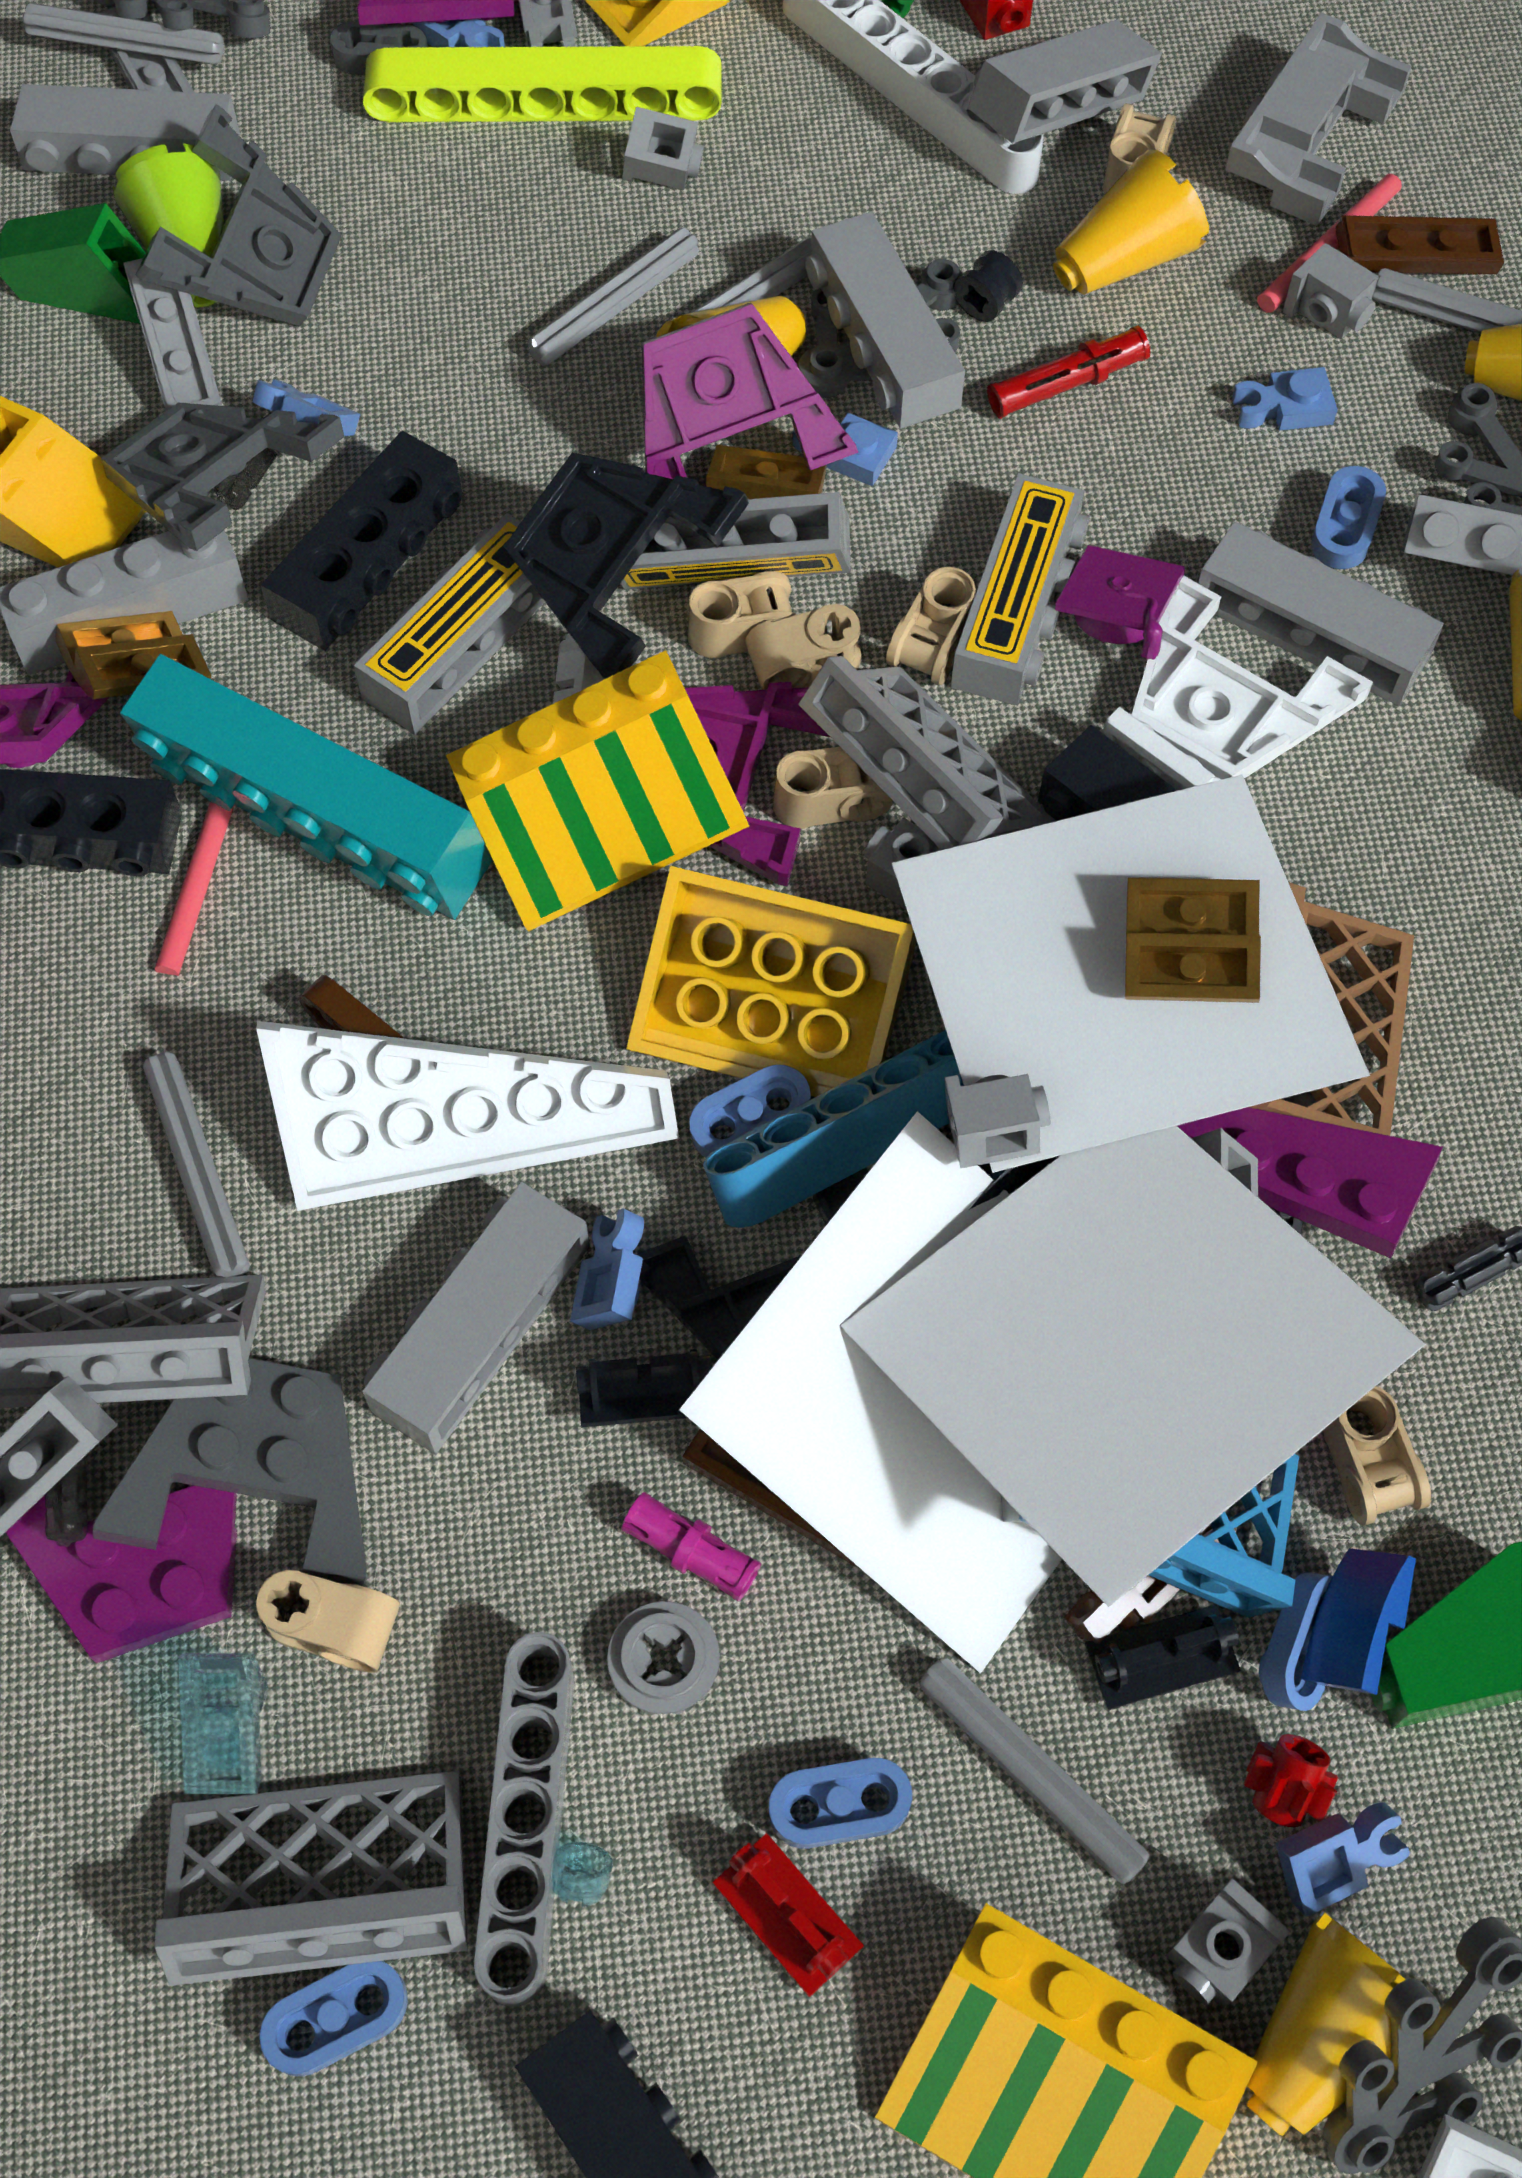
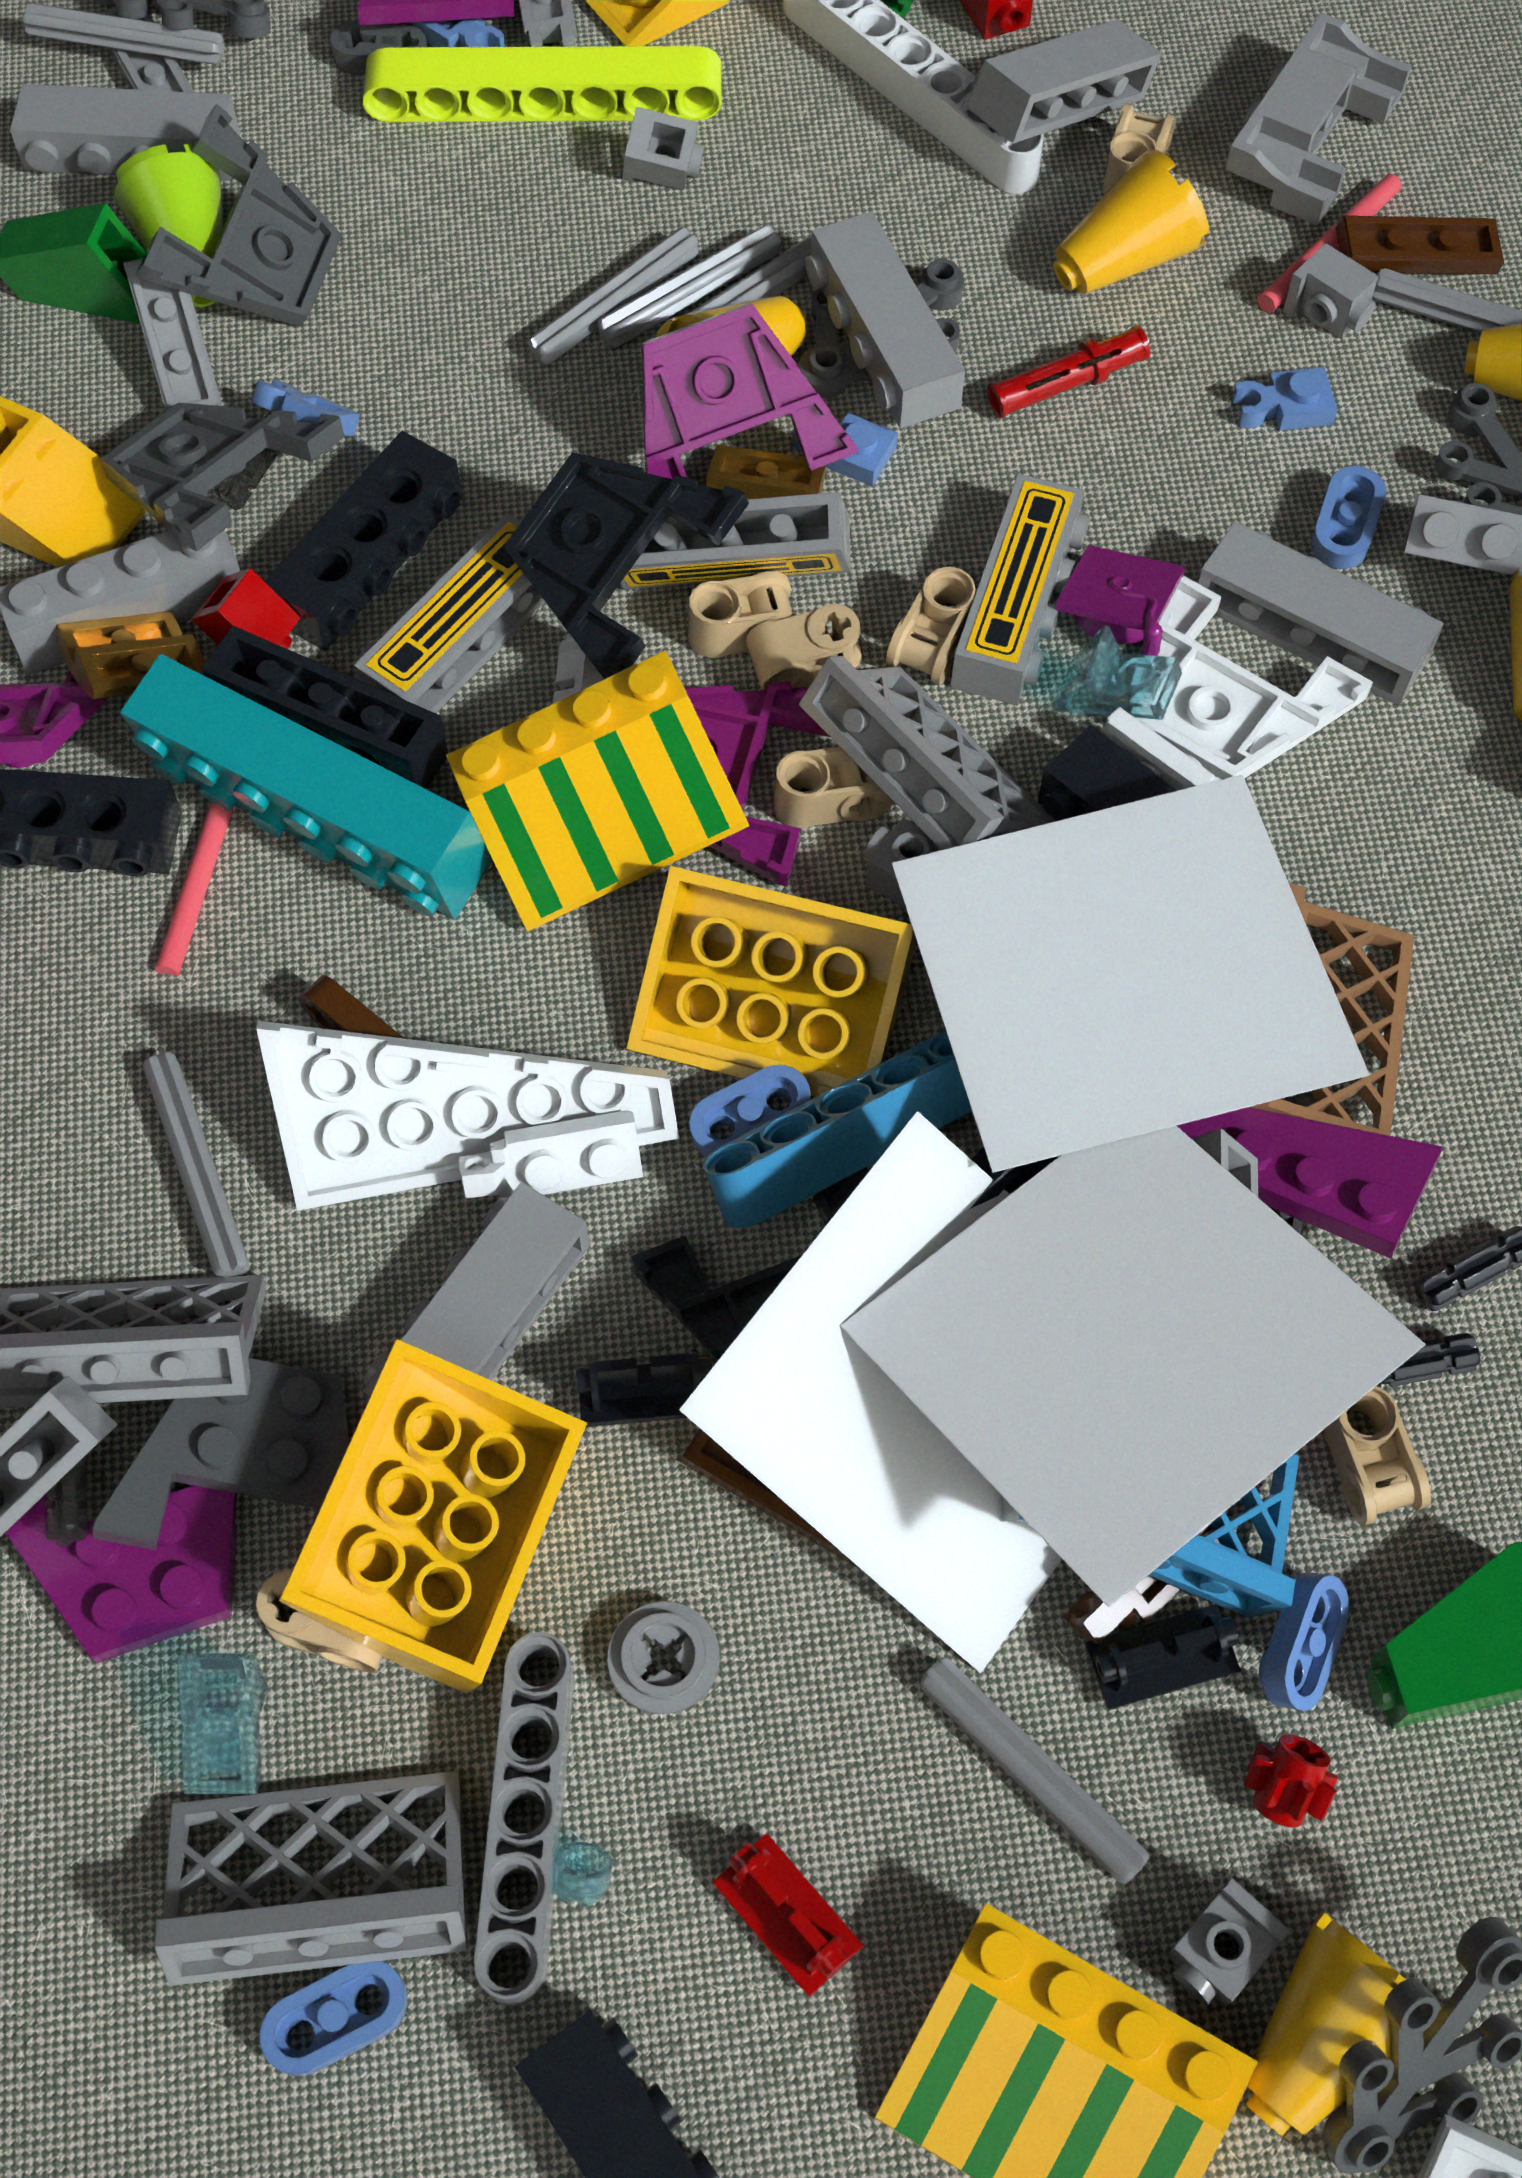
(249, 605): none -> red brick
(332, 705): none -> black brick
(434, 1517): none -> yellow slope
(556, 1157): none -> white hinge
(610, 1279): medium blue plate -> none
(689, 286): none -> light grey axle
(691, 1546): dark pink pin -> none
(837, 1796): medium blue plate -> none
(988, 286): black wheel -> none
(995, 1118): light grey brick -> none
(1106, 679): none -> clear light blue slope
(1193, 940): pearl gold slope -> none
(1331, 1856): medium blue plate -> none
(1354, 1617): blue slope -> none
(1456, 1355): none -> black axle

